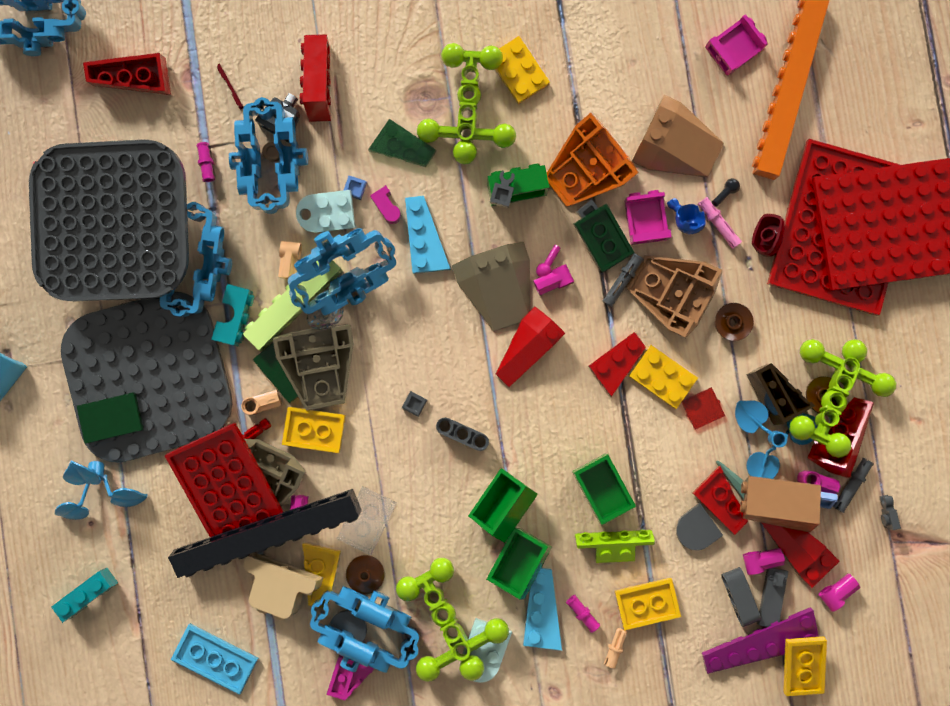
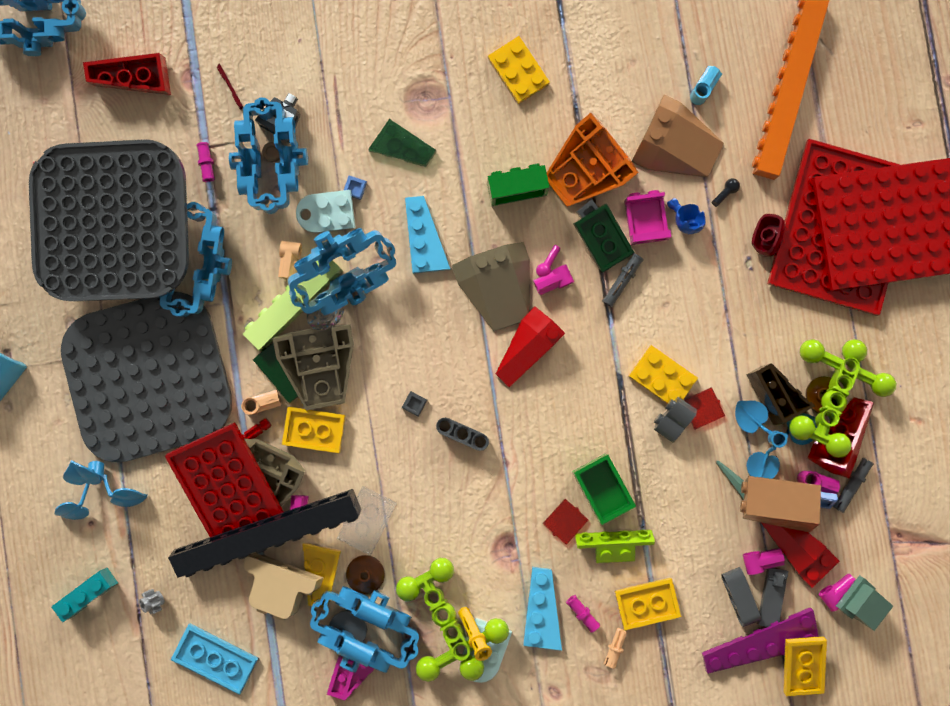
(110, 417): dark green tile -> none
(151, 601): none -> light grey gear
(240, 300): teal arch -> none
(316, 77): red wedge -> none
(388, 210): dark pink leg -> none
(476, 639): none -> yellow pin
(502, 192): dark grey plate -> none
(502, 505): green piece -> none
(503, 134): lime piece -> none
(519, 563): green piece -> none
(565, 521): none -> clear red piece
(617, 362): red wing -> none
(675, 290): medium nougat wedge -> none
(675, 419): none -> dark grey brick
(697, 529): dark grey tile -> none
(705, 85): none -> medium azure piece
(719, 222): bright pink pin -> none
(720, 500): red wing -> none
(737, 45): dark pink panel -> none
(743, 321): reddish brown dish -> none
(864, 603): none -> sand green plate
(889, 514): dark grey plate -> none

